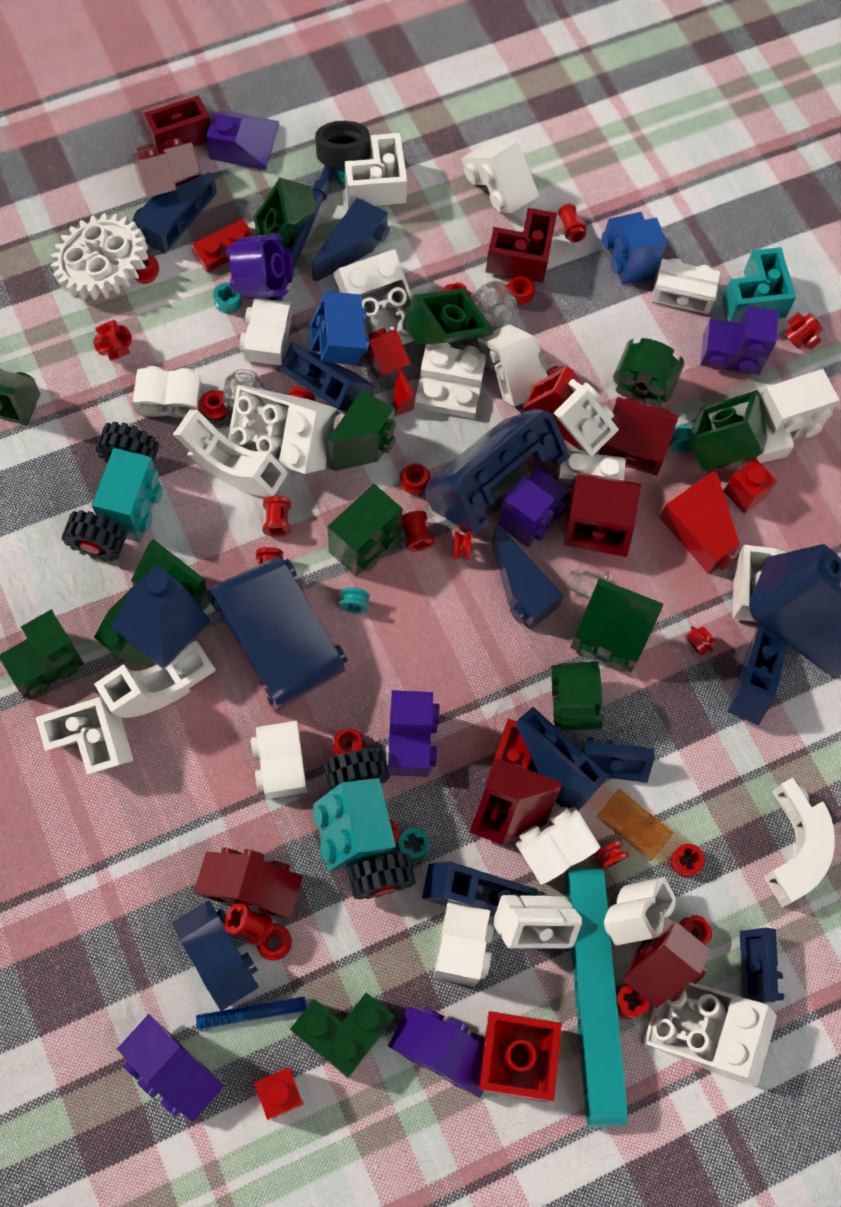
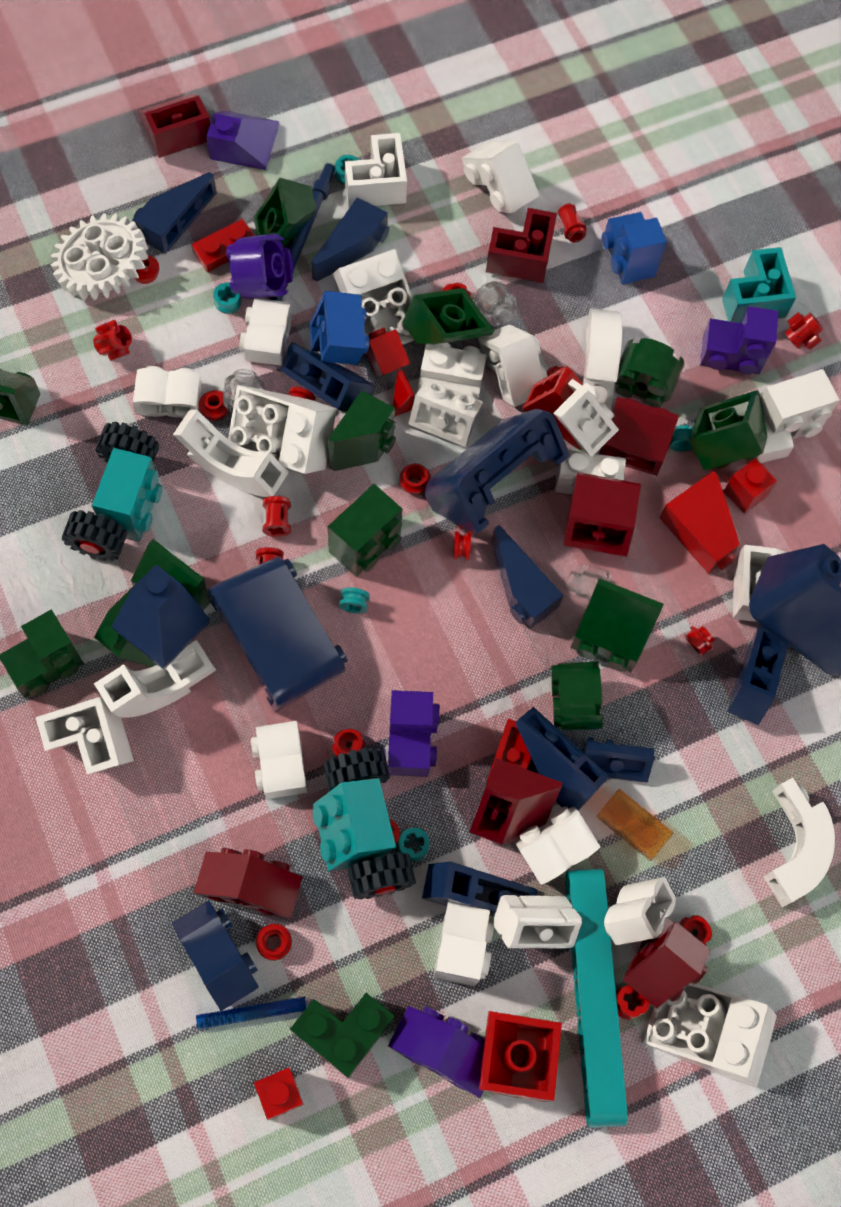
(165, 165): brick -> none
(168, 1070): dark purple brick -> none
(248, 924): red bush -> none
(342, 142): black tyre -> none
(417, 531): red bush -> none
(445, 412): none -> white bracket
(523, 285): red plate -> none
(532, 506): dark purple brick -> none
(603, 352): none -> white arch
(611, 854): red bush -> none
(679, 853): red bush -> none
(685, 285): white brick -> none
(760, 965): dark blue plate -> none

